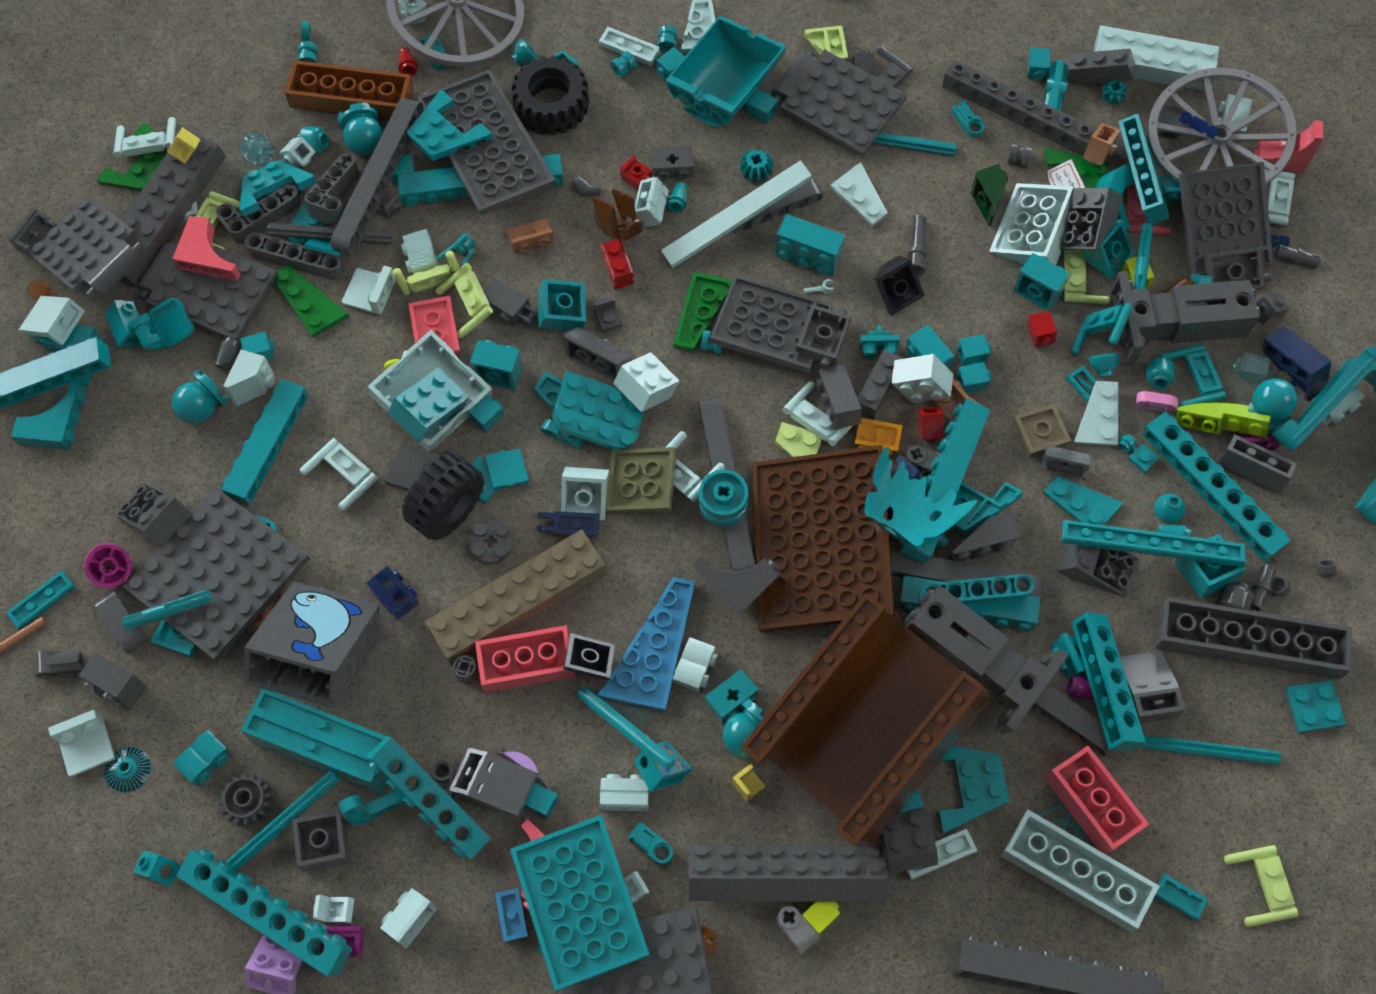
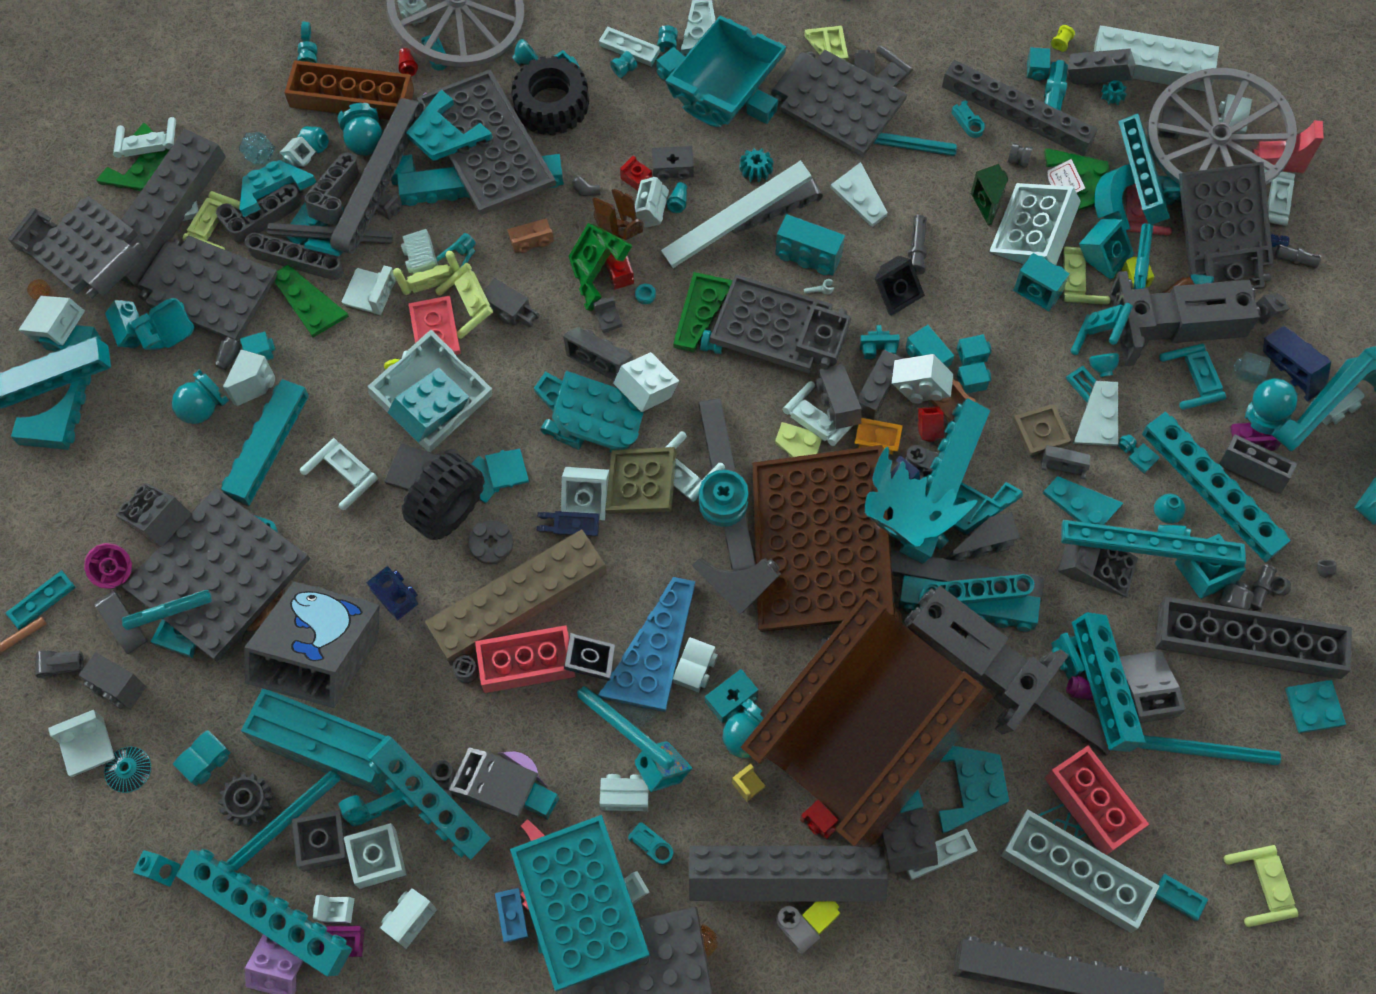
(183, 145): light yellow panel -> none
(197, 254): coral arch -> none
(375, 856): none -> light aqua brick
(486, 413): teal brick -> none
(497, 364): teal brick -> none
(561, 305): teal brick -> none
(589, 256): none -> green wing
(645, 293): none -> teal tile
(820, 820): none -> red brick
(1042, 329): red brick -> none
(1064, 35): none -> neon yellow bush
(1090, 217): dark grey slope -> none
(1101, 144): nougat brick -> none
(1157, 402): bright pink beam -> none
(1160, 373): teal head -> none
(1199, 124): clear blue axle -> none
(1226, 416): lime slope -> none

